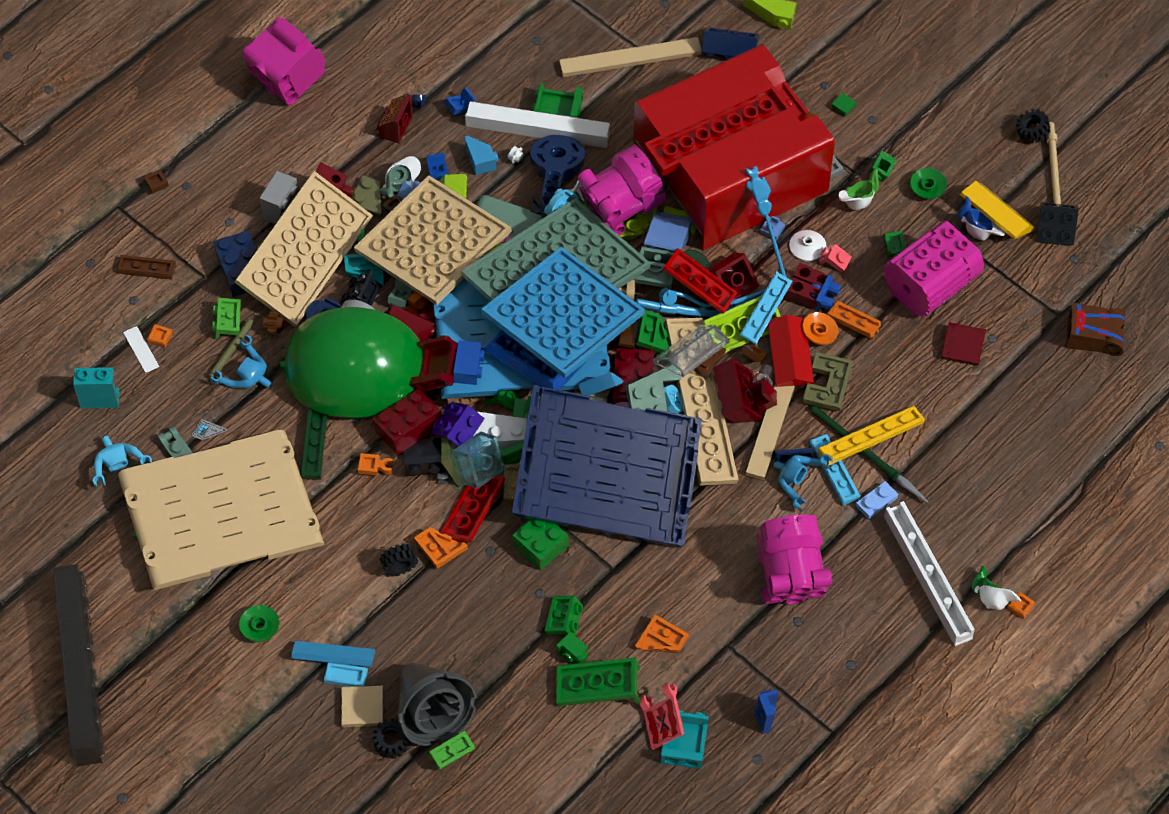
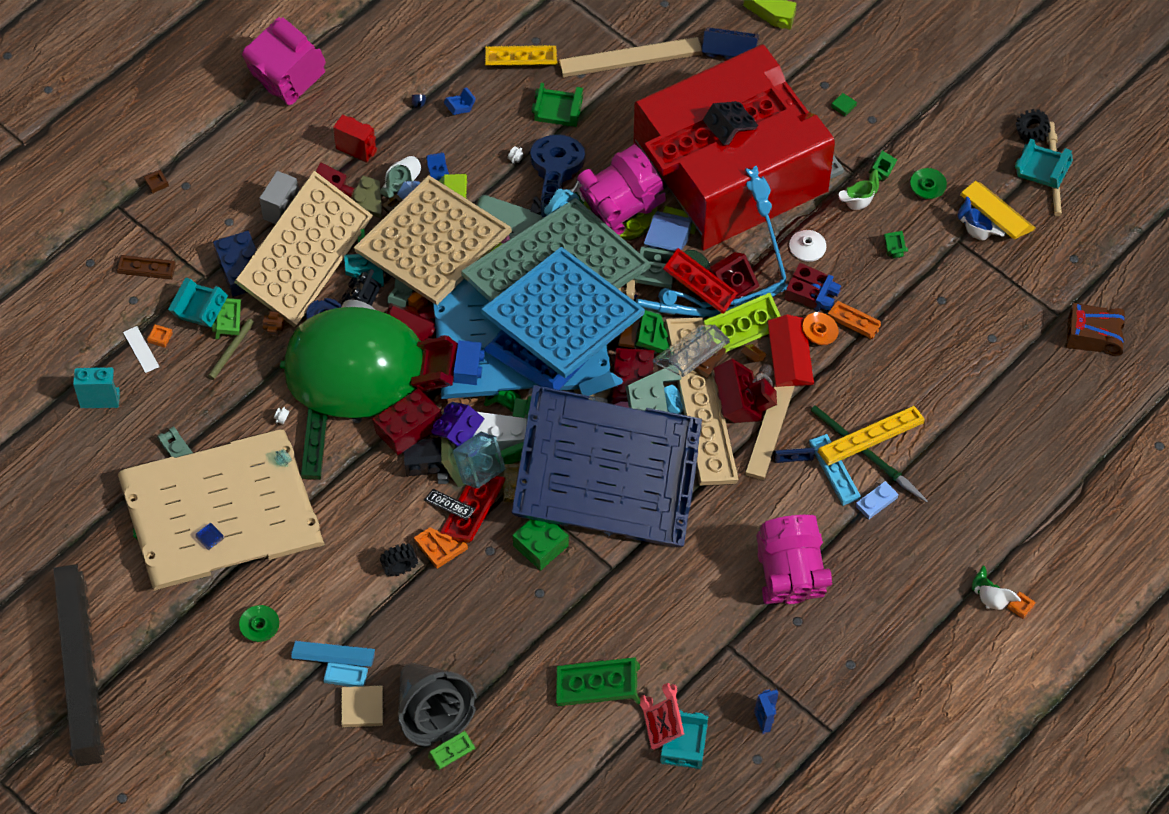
(115, 458): medium azure piece -> none
(197, 303): none -> teal panel
(207, 429): light grey sticker -> none
(209, 536): none -> clear blue tile
(250, 370): dark azure piece -> none
(281, 415): none -> white plate
(282, 458): none -> clear light blue plate
(354, 138): none -> red brick
(370, 464): orange plate -> none
(390, 749): black tyre -> none
(396, 119): dark red slope -> none
(449, 504): none -> black sticker
(480, 156): dark azure slope -> none
(521, 55): none -> yellow slope
(536, 124): white tile -> none
(564, 615): green bracket -> none
(572, 649): green brick -> none
(662, 637): orange wing -> none
(728, 118): none -> black bracket
(765, 308): medium azure tile -> none
(777, 227): medium blue tile -> none
(795, 471): dark azure piece -> none
(833, 394): olive plate -> none
(835, 257): coral bracket -> none
(929, 574): white tile -> none
(933, 269): dark pink piece -> none
(963, 343): dark red slope -> none
(1043, 164): none -> teal panel
(1057, 223): black bracket -> none

